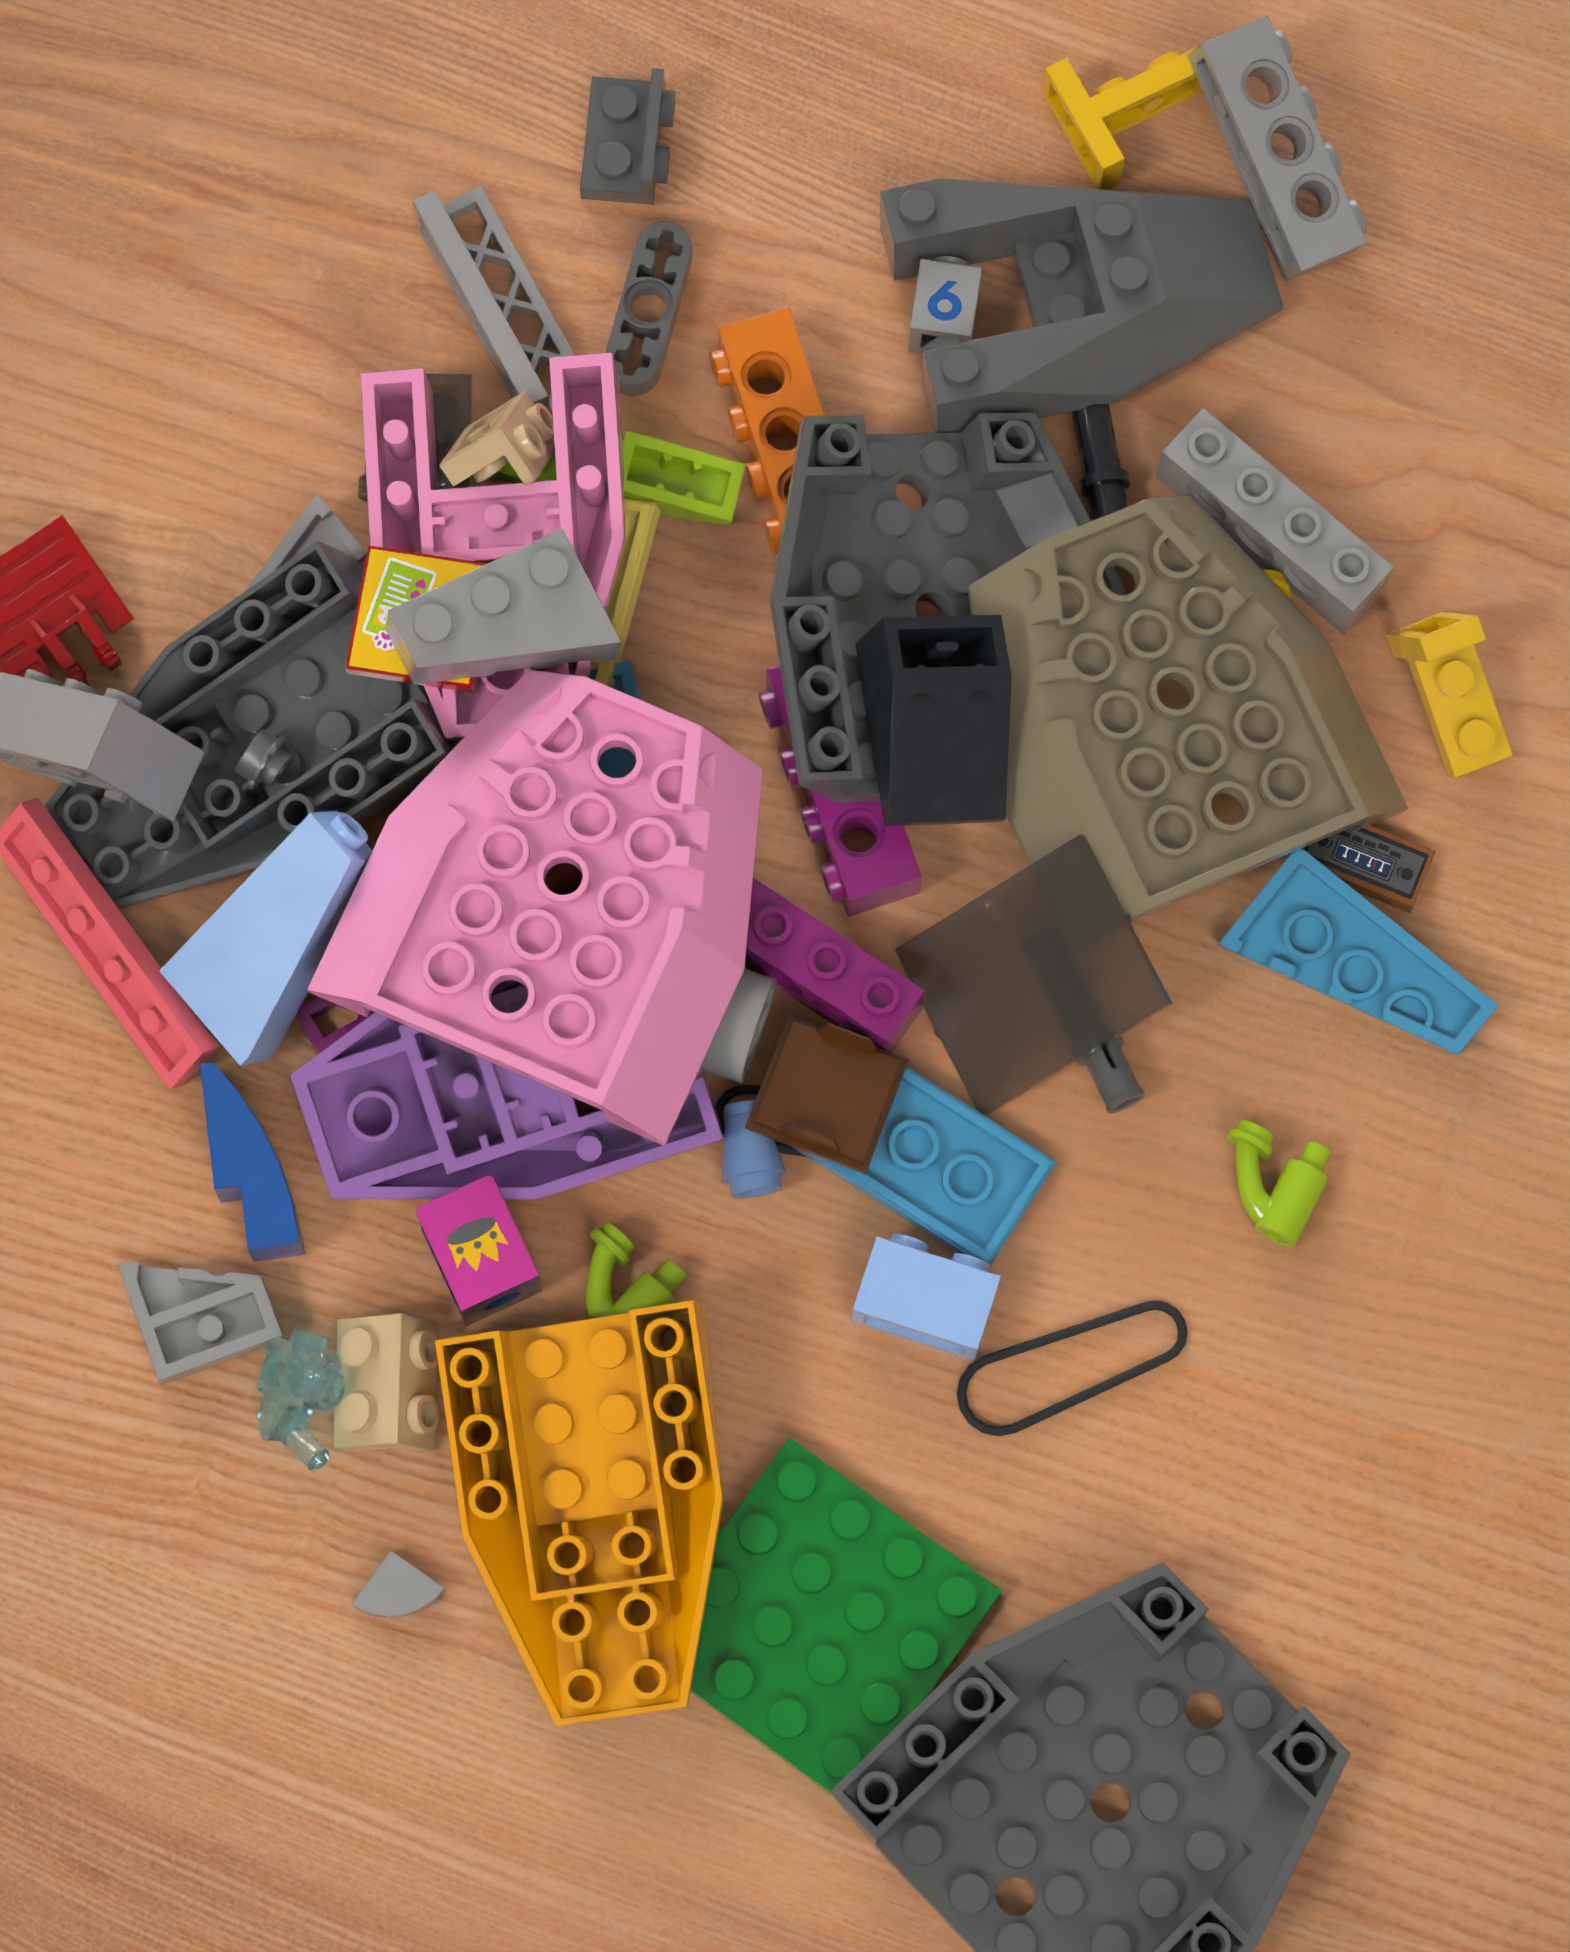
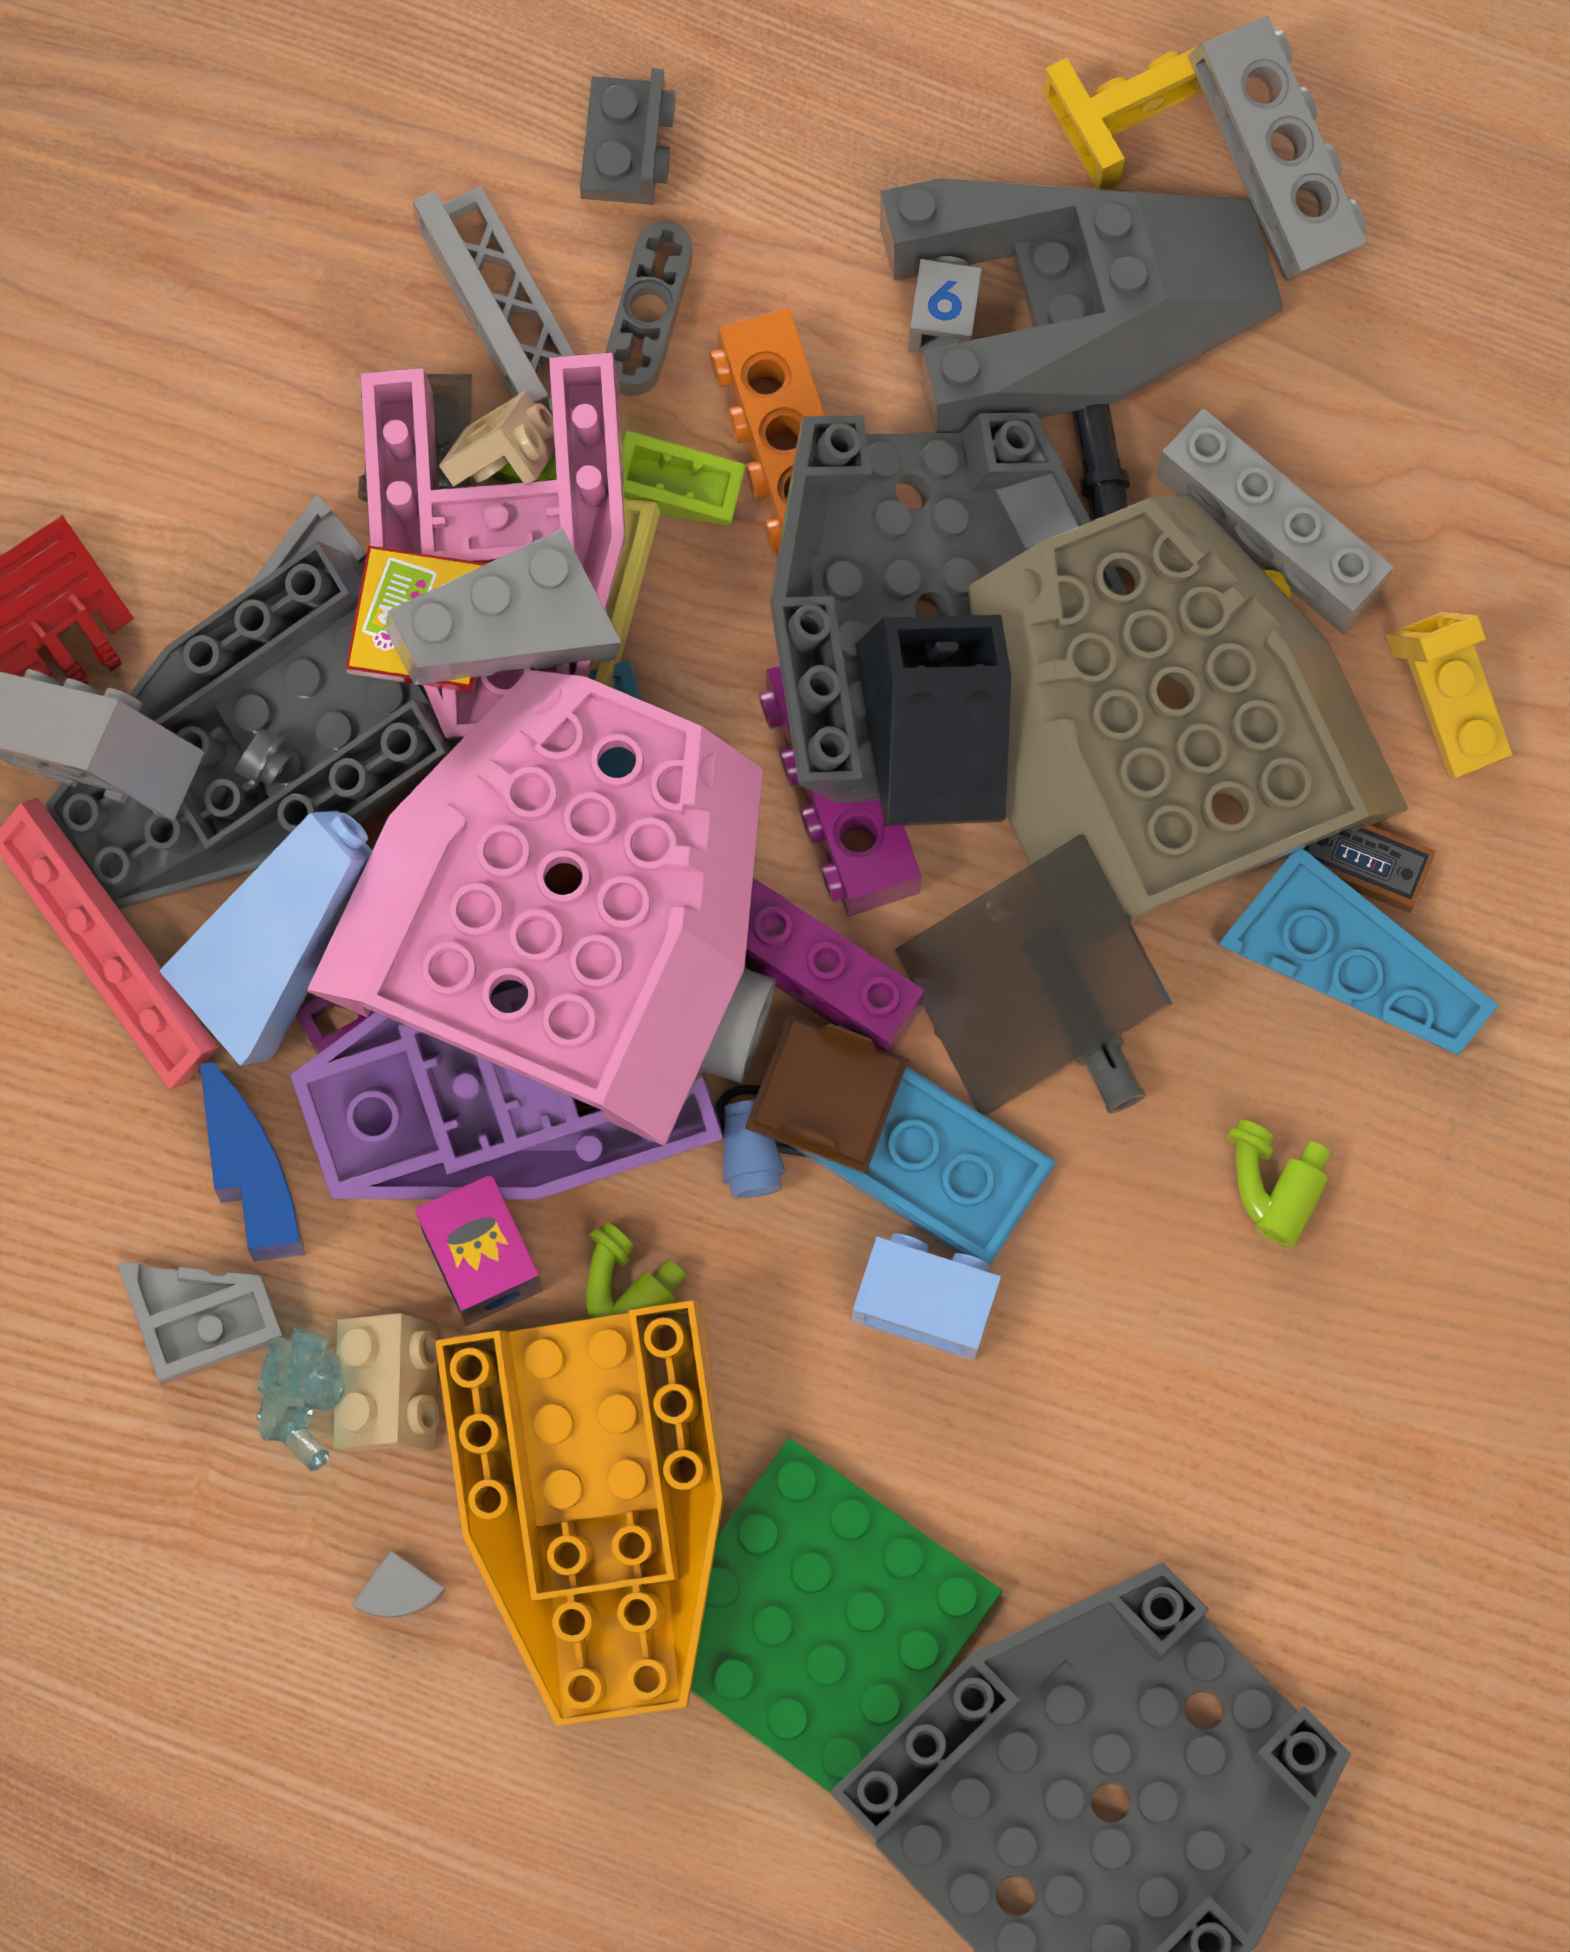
(1060, 1335): black piece -> none

